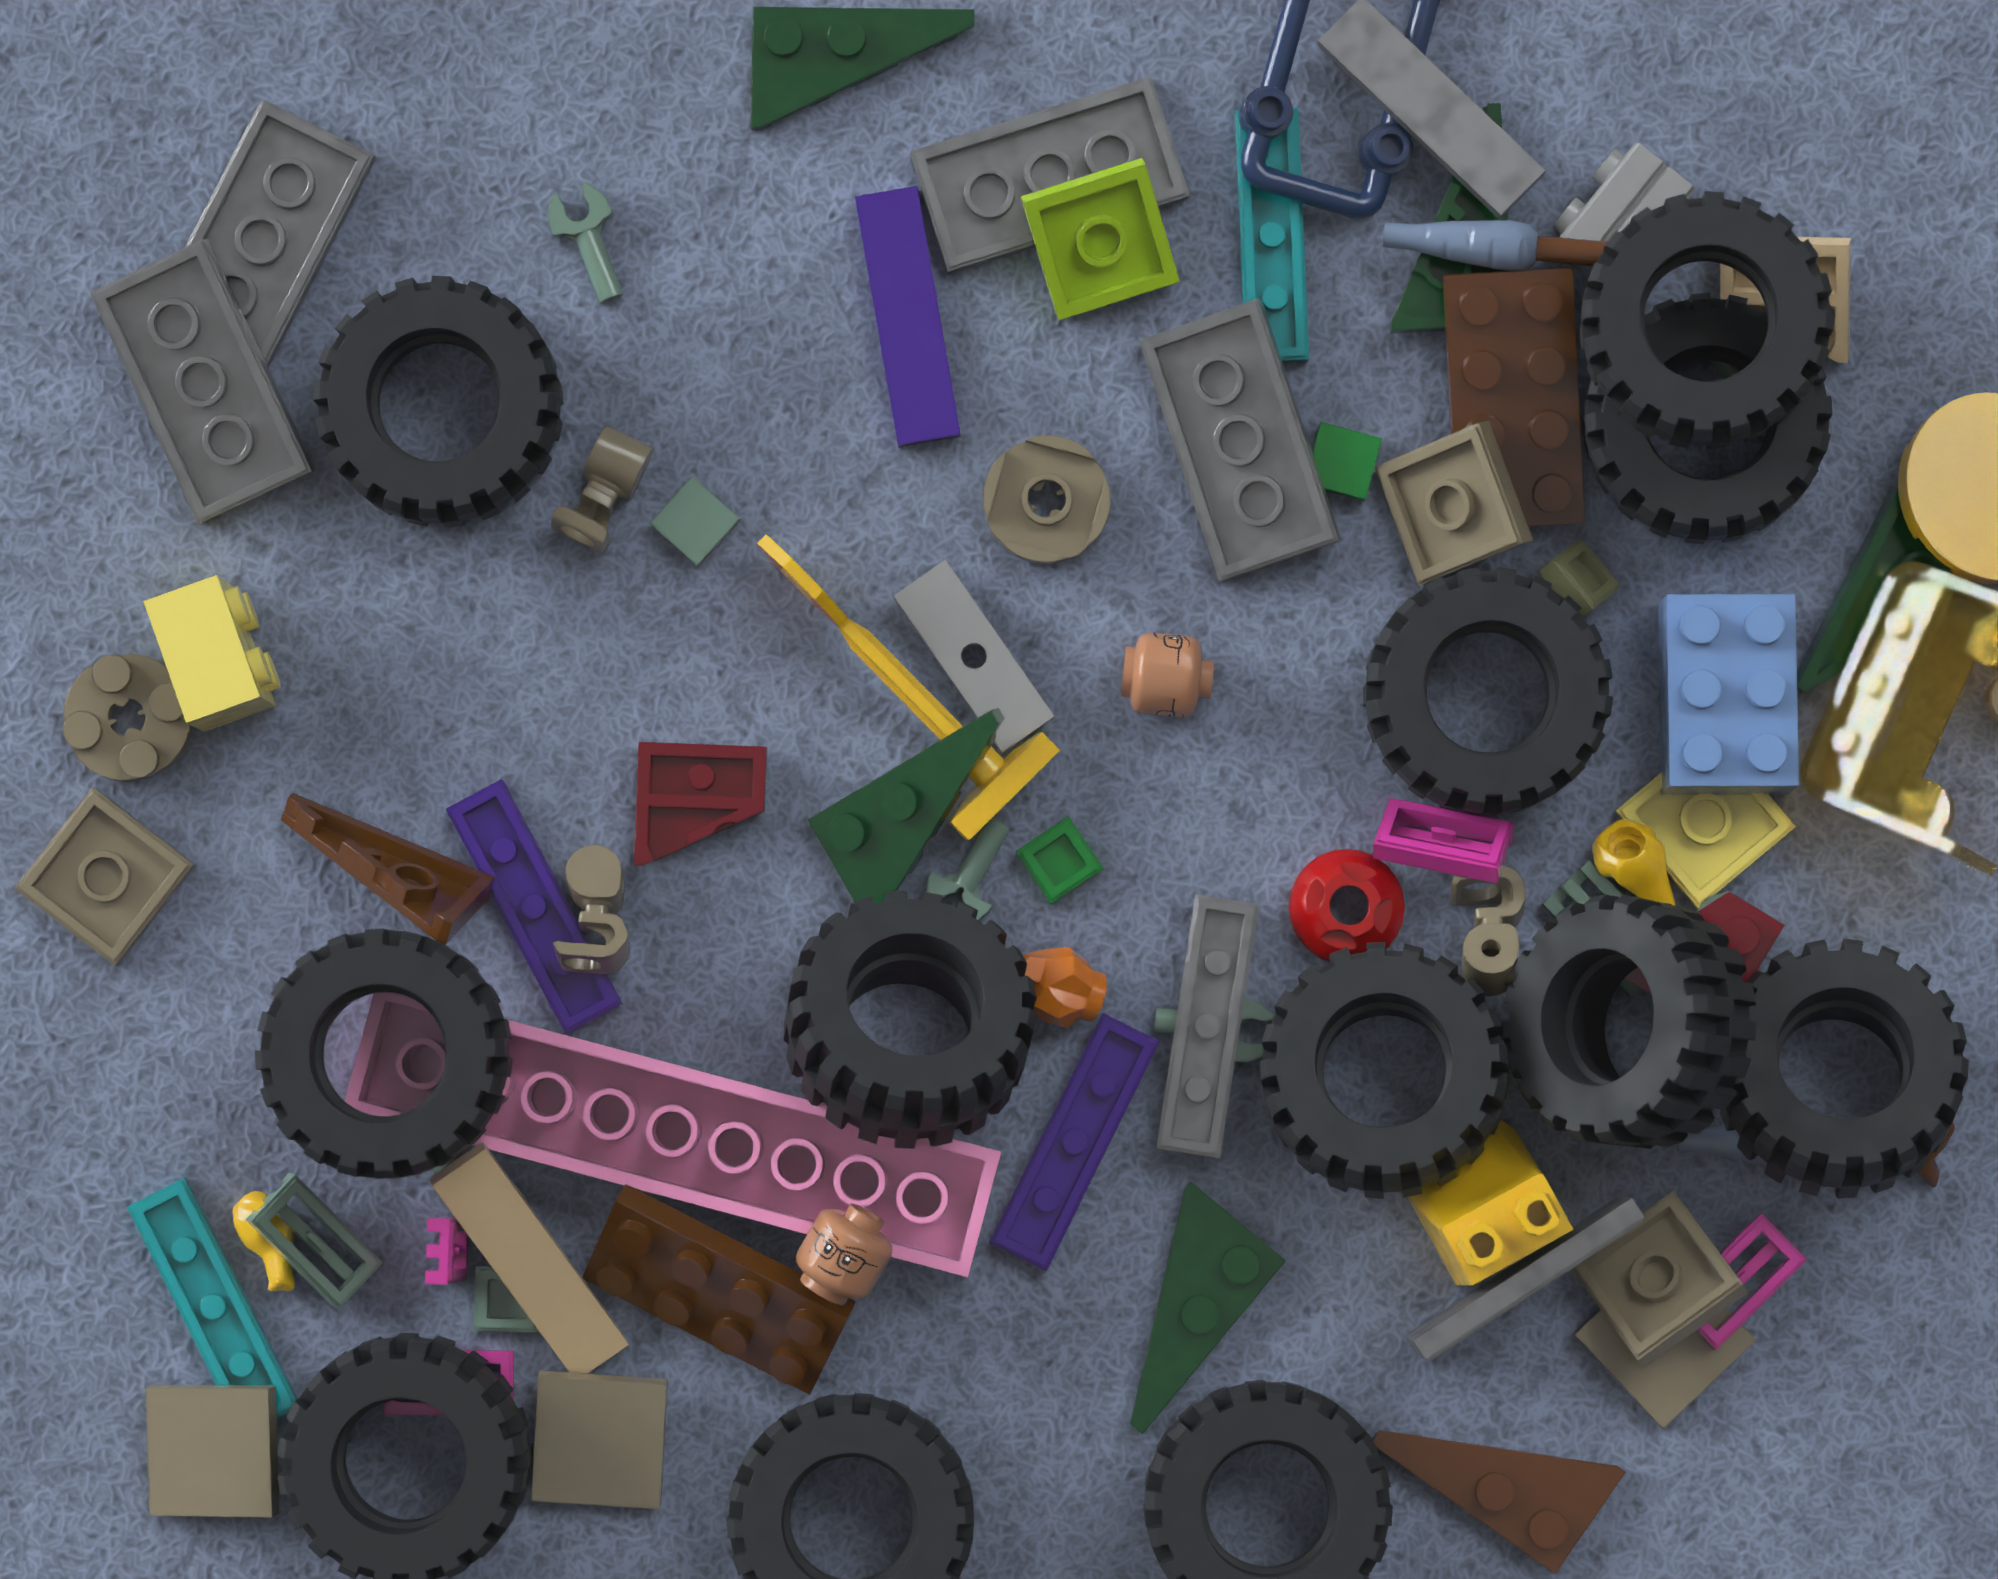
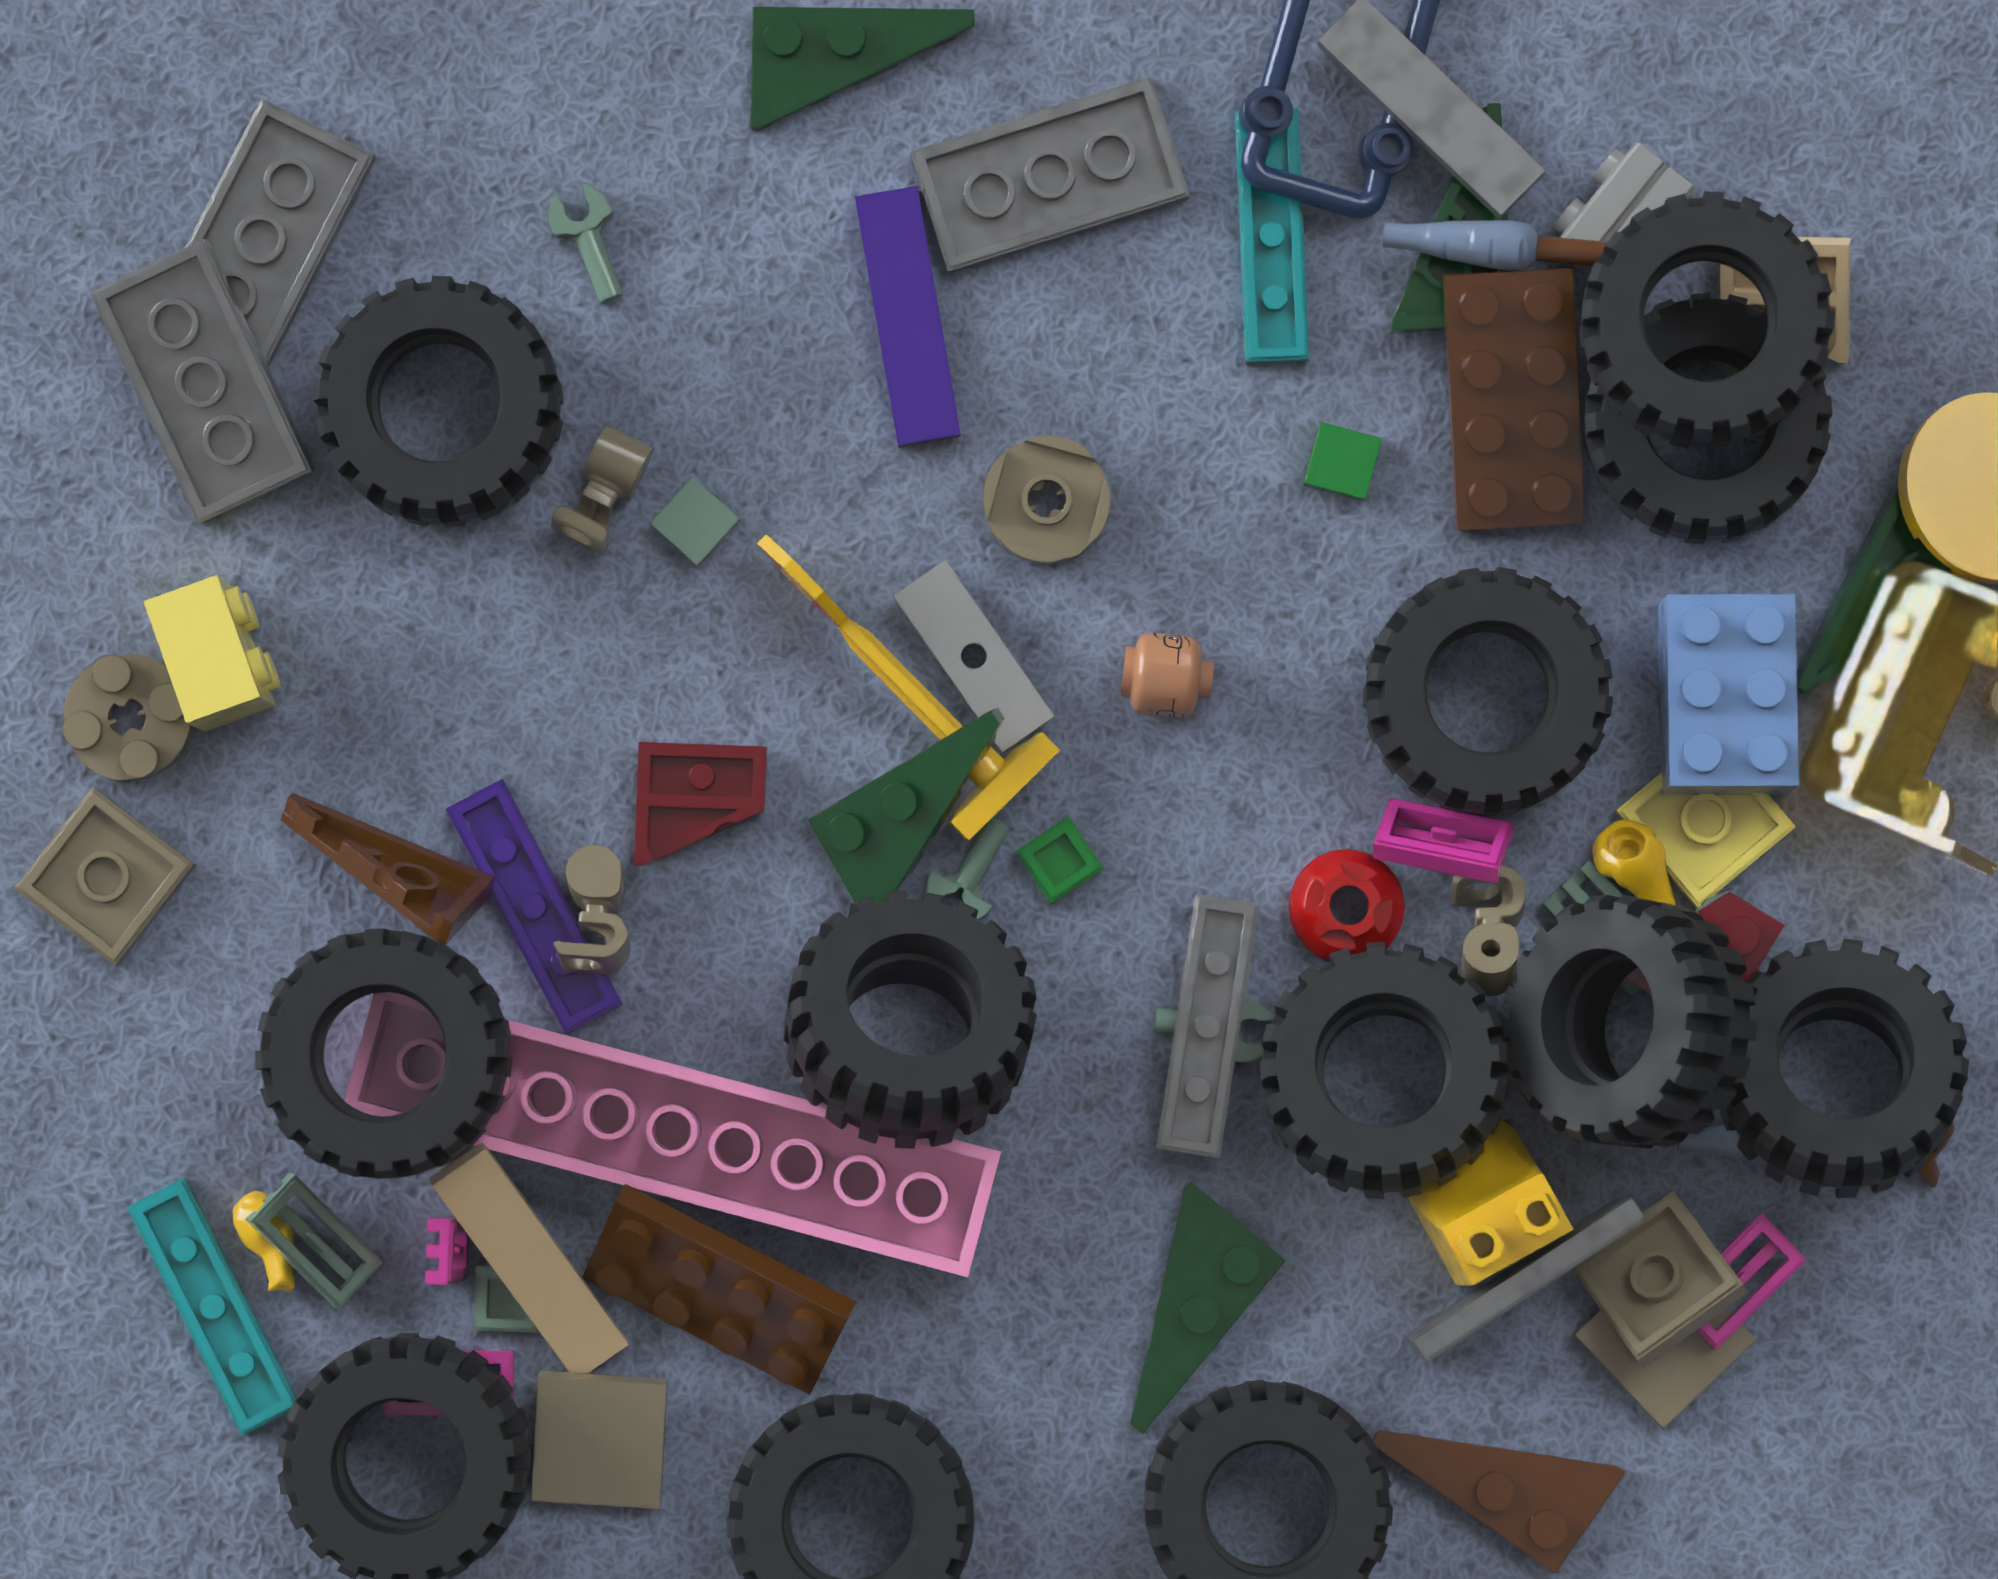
(212, 1450): dark tan tile -> none
(844, 1254): nougat head -> none
(1065, 986): orange rock -> none
(1074, 1142): dark purple tile -> none
(1100, 239): lime plate -> none
(1240, 440): flat silver tile -> none
(1453, 503): dark tan tile -> none
(1580, 576): olive tile -> none

